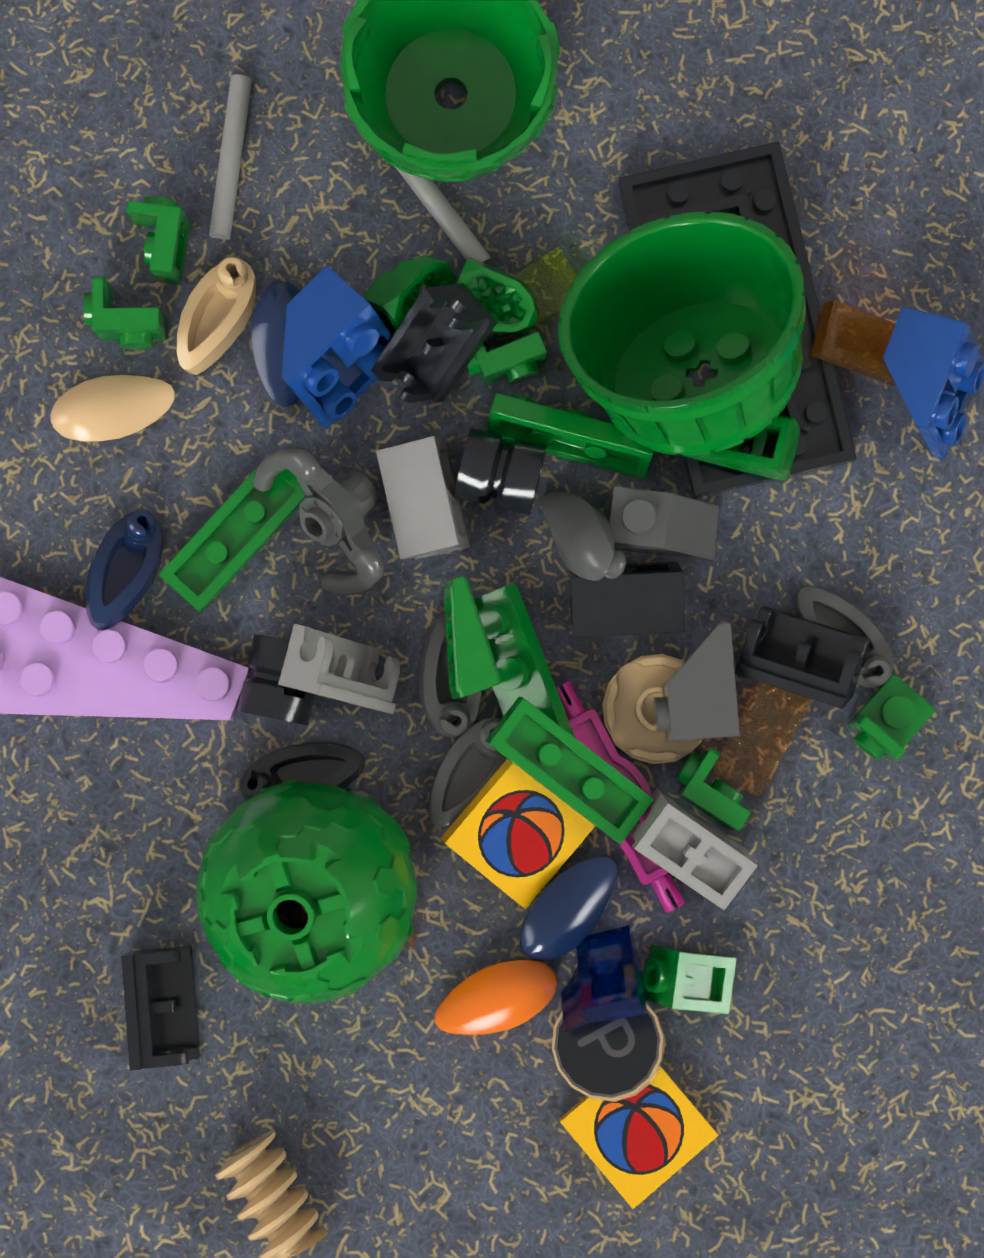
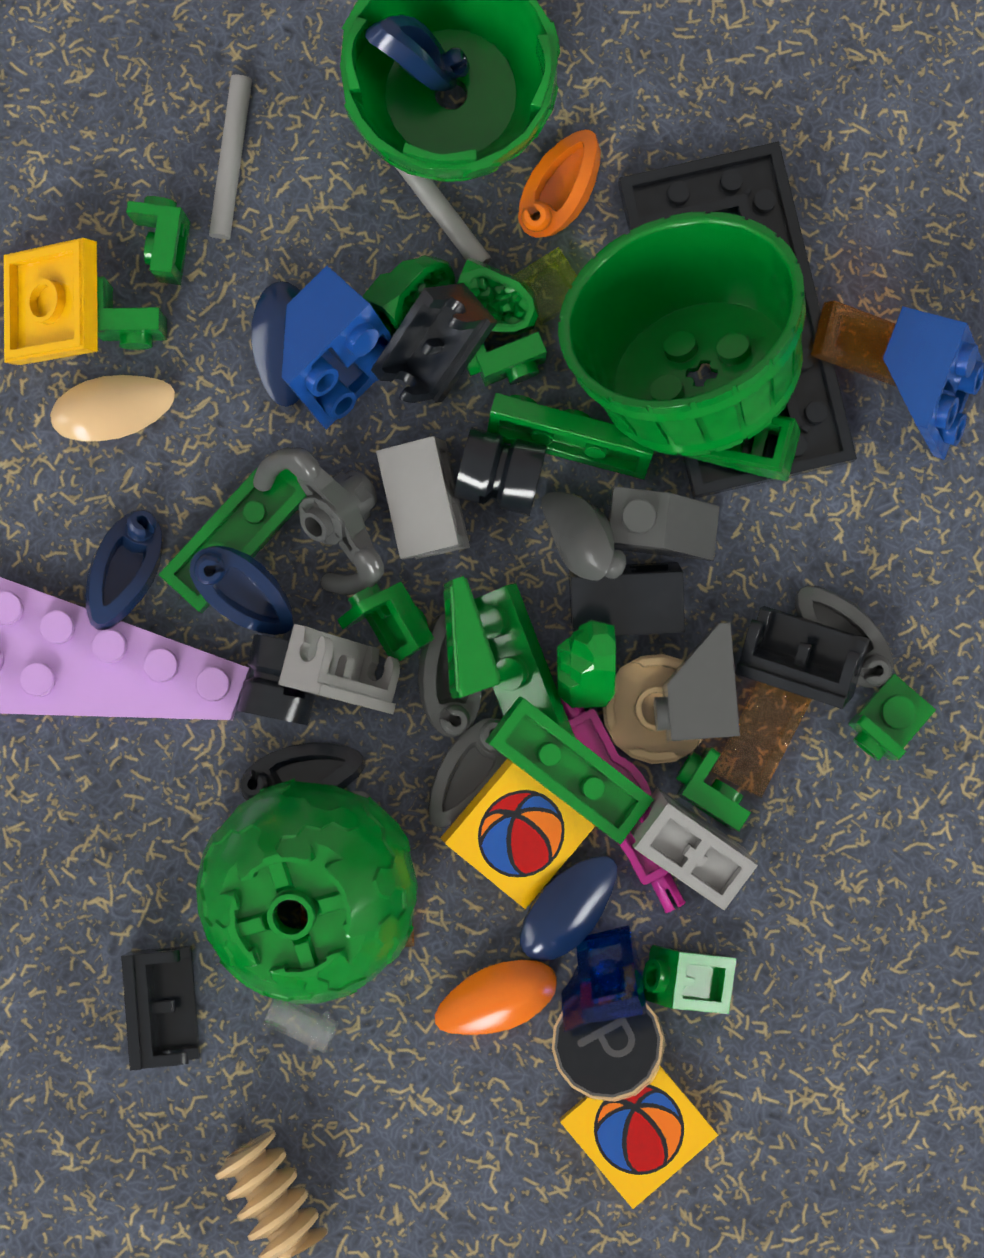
(50, 302): none -> yellow tile
(215, 314): tan arm -> none
(241, 590): none -> dark blue arm
(302, 1024): none -> clear pin
(393, 618): none -> green bracket
(419, 52): none -> dark blue arm
(560, 185): none -> orange arm
(587, 666): none -> green rock

